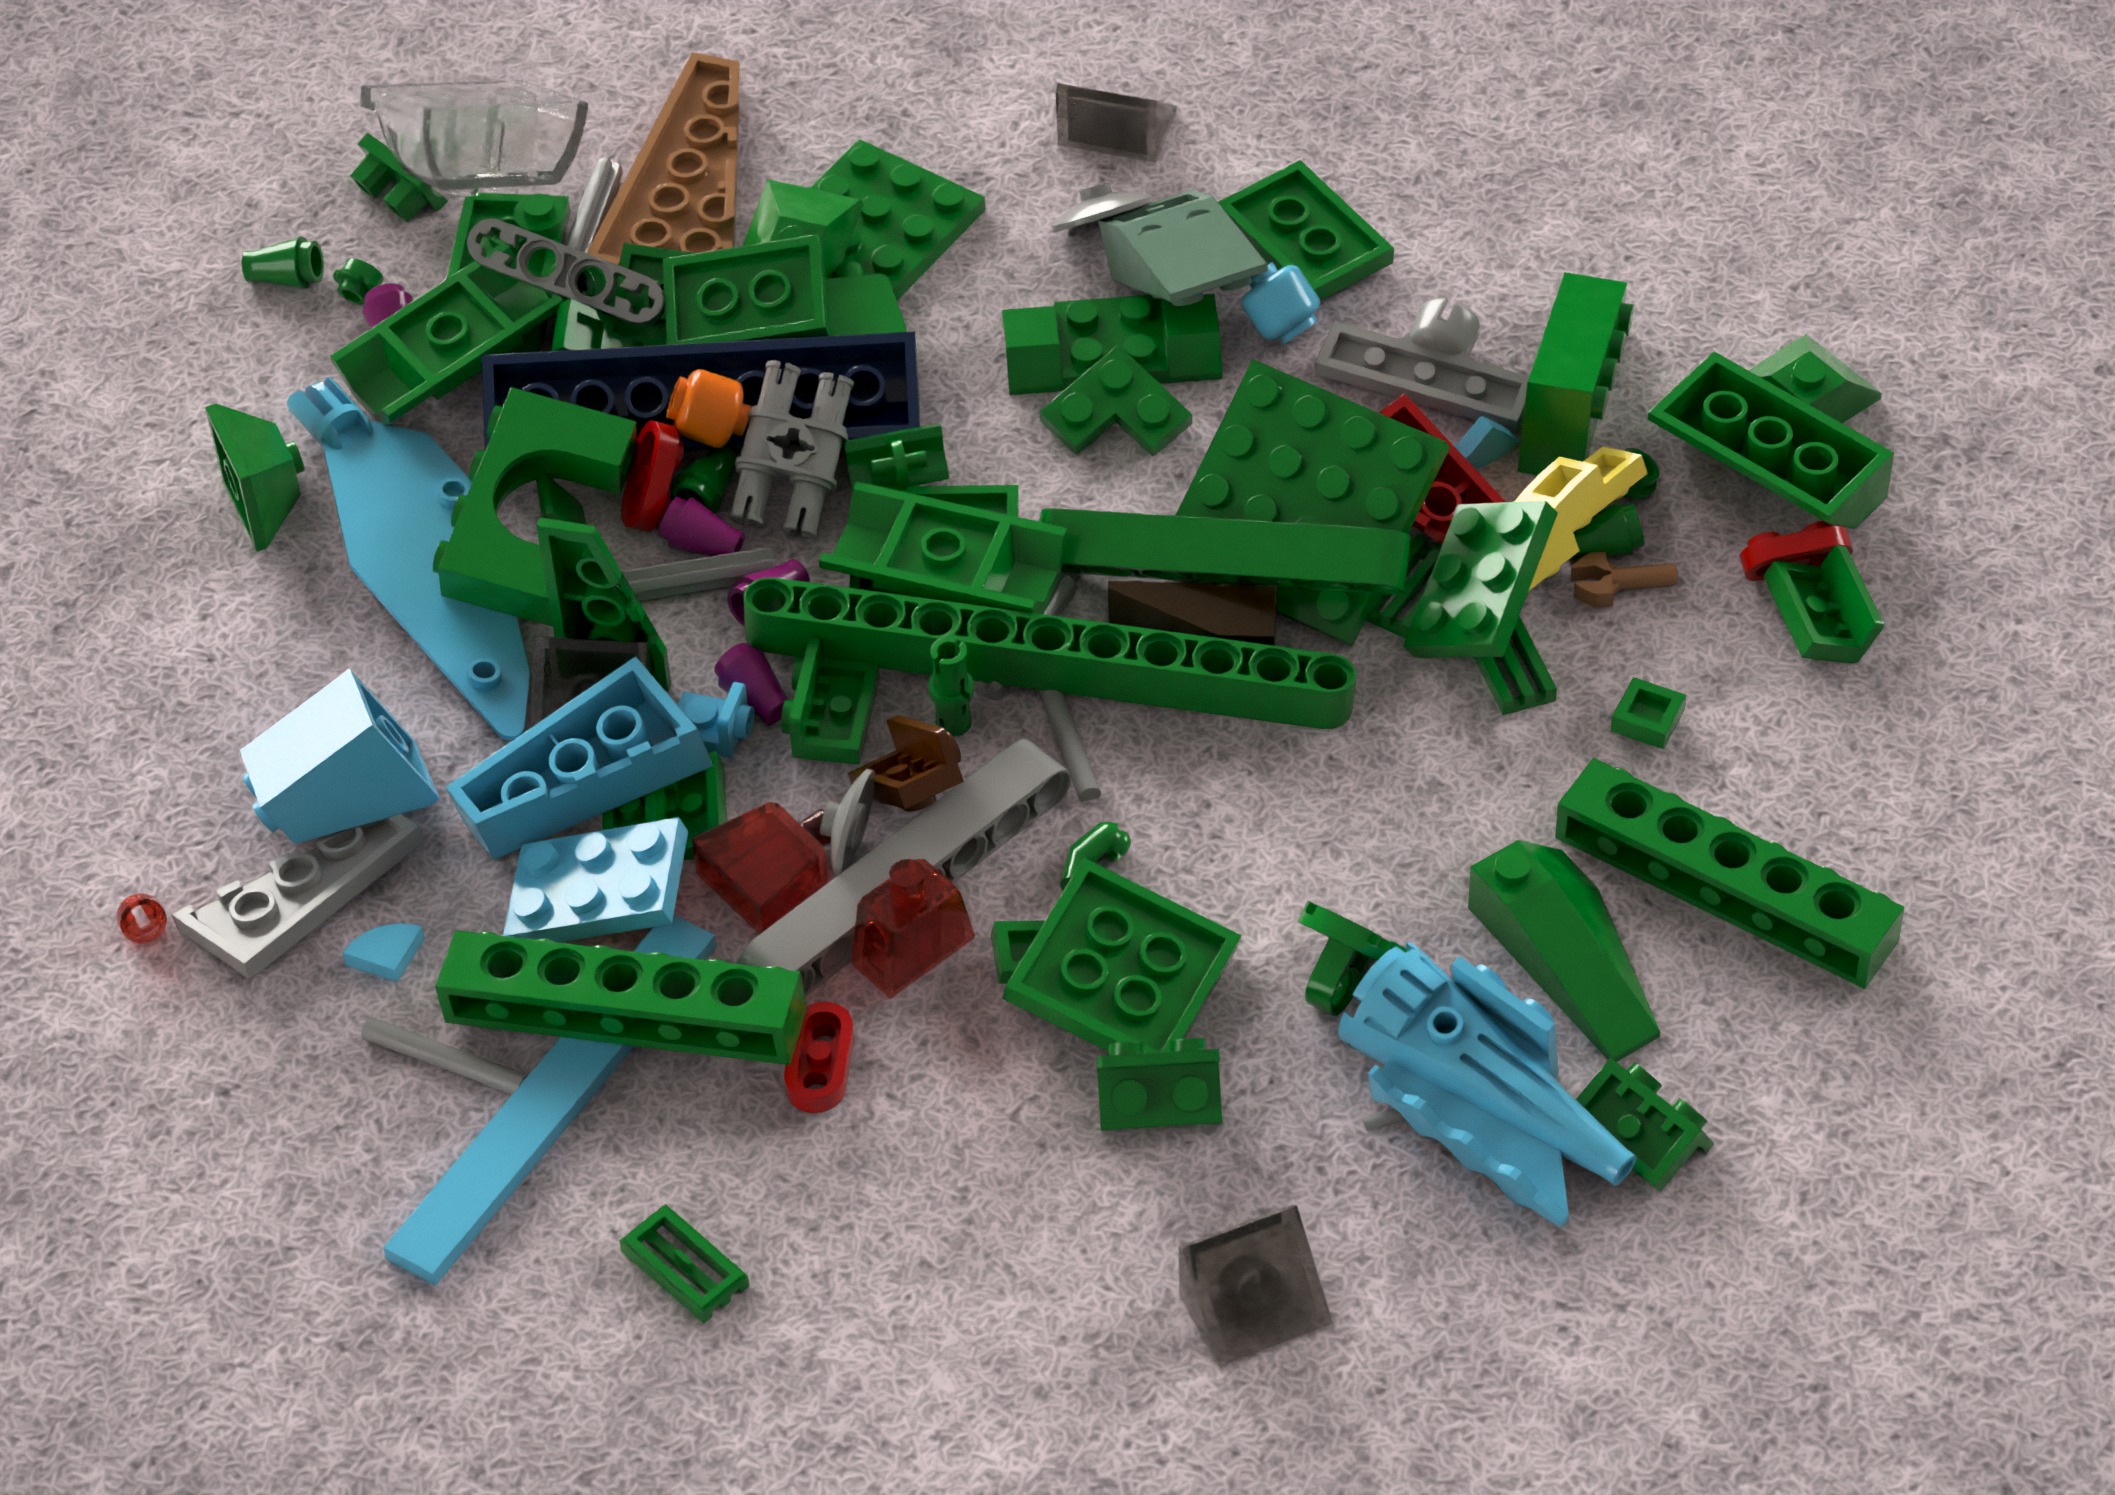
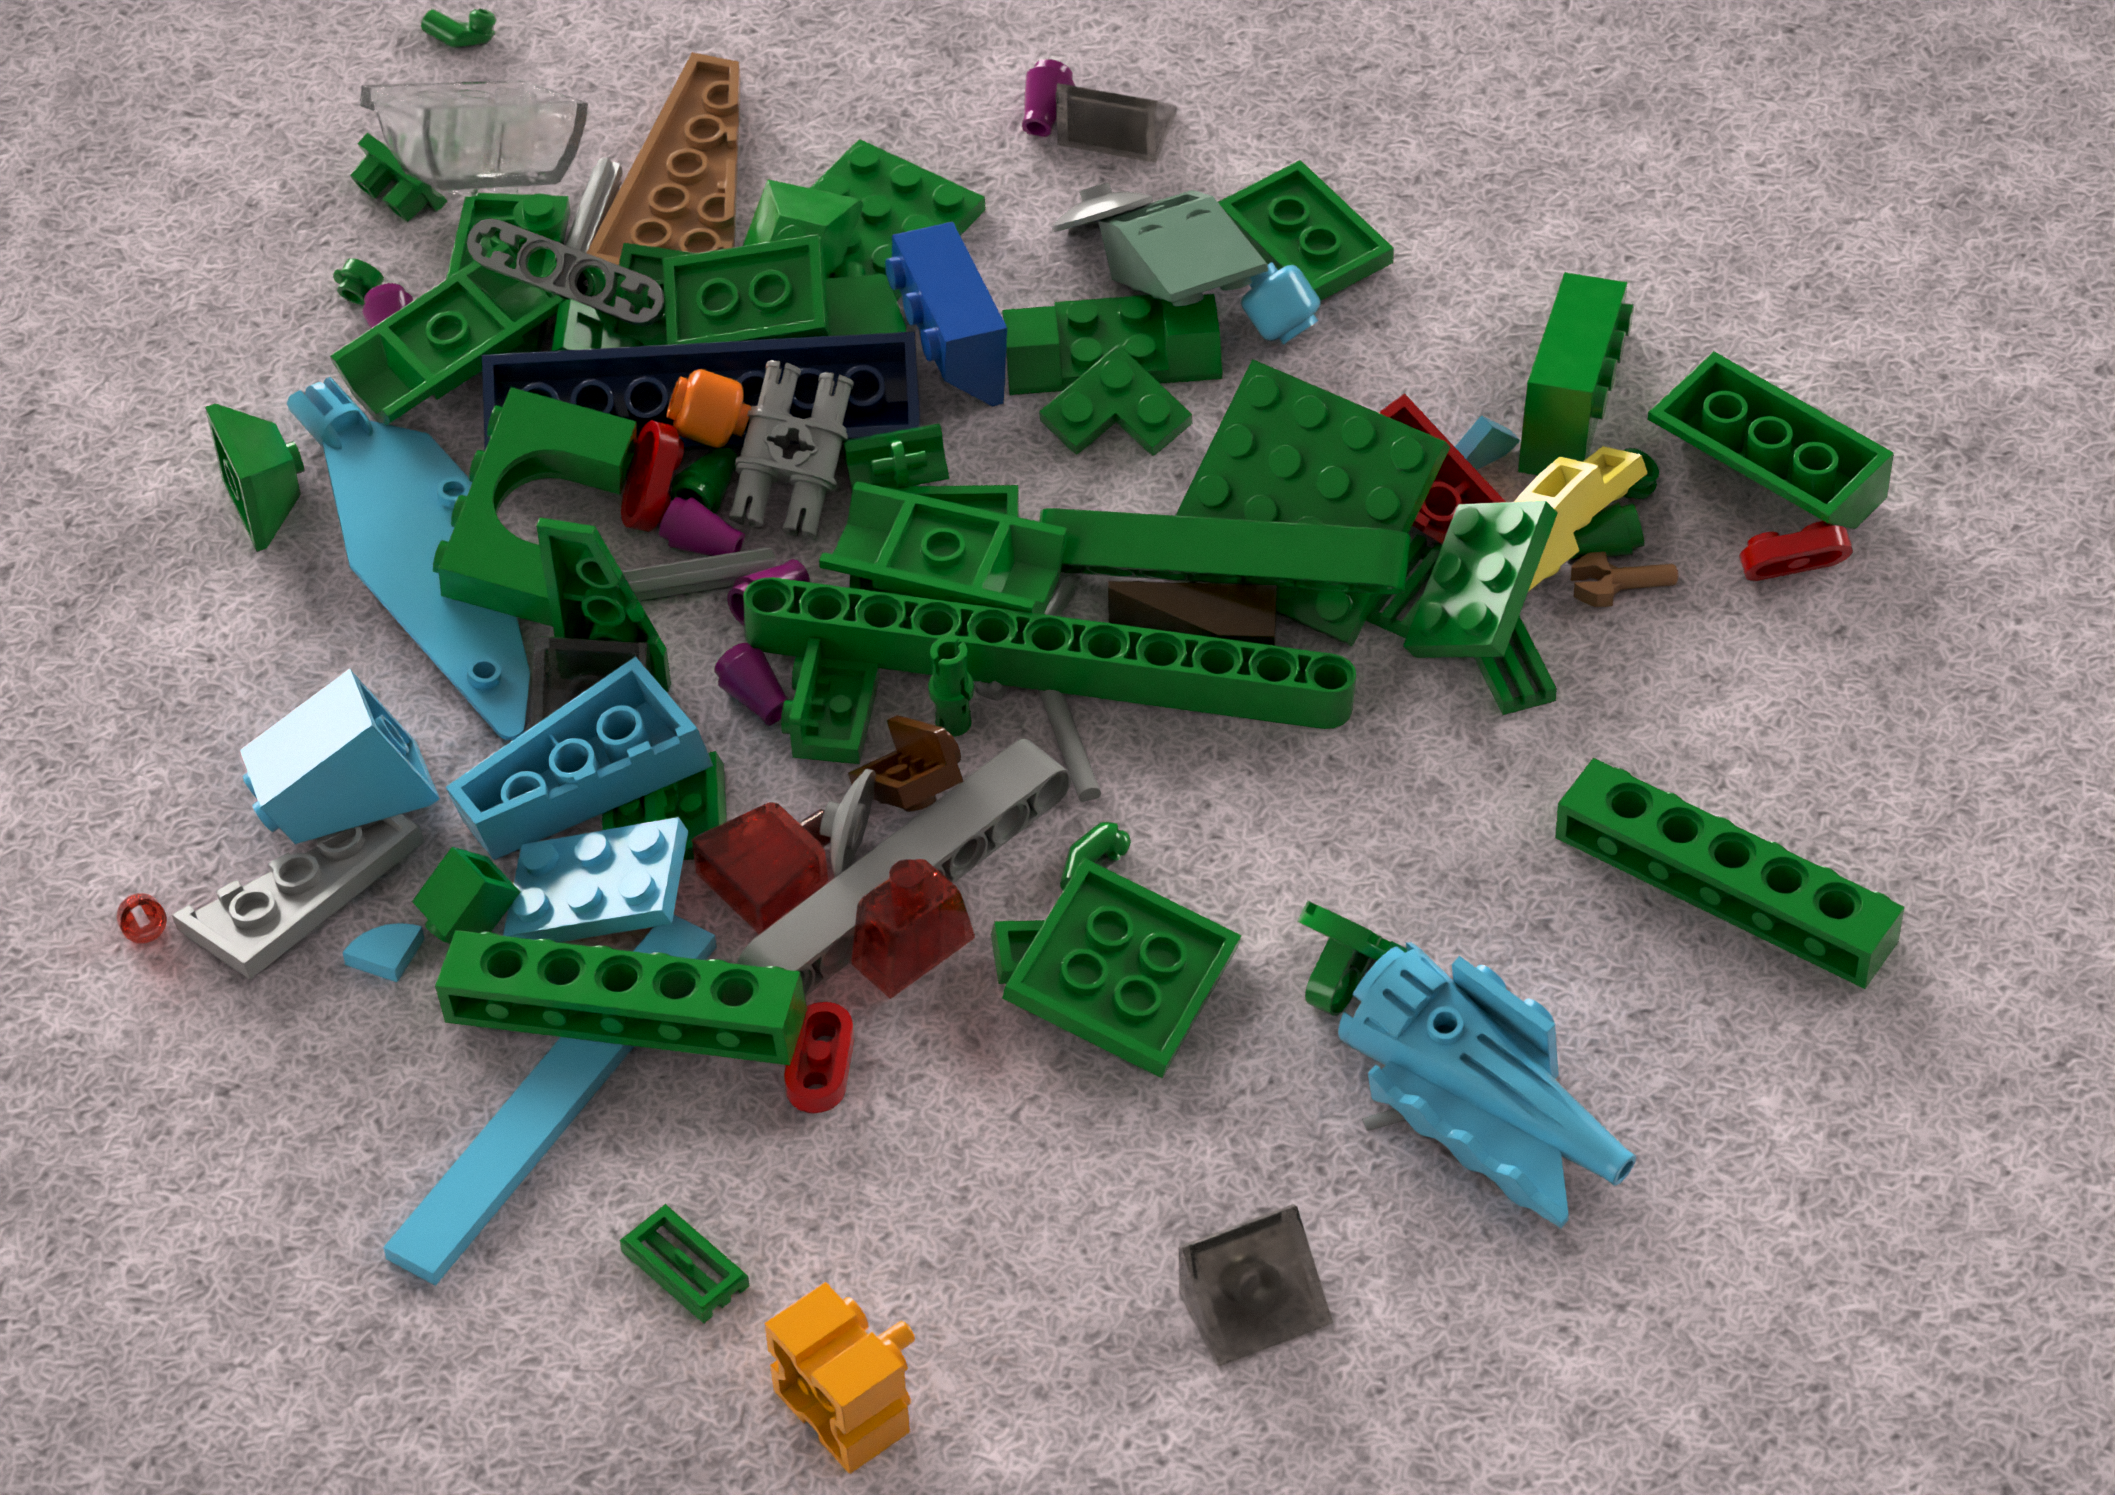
(286, 263): green cone -> none
(442, 1055): light grey bar -> none
(460, 34): none -> green arm
(464, 895): none -> green brick
(557, 502): green slope -> none
(720, 720): medium azure bracket -> none
(845, 1379): none -> light orange brick
(951, 309): none -> blue slope
(1041, 95): none -> magenta cone
(1160, 1086): green bracket -> none
(1427, 366): light grey plate -> none
(1565, 941): green wedge -> none
(1644, 1122): green bracket -> none
(1648, 713): green plate -> none
(1818, 379): green slope -> none
(1826, 607): green bracket -> none

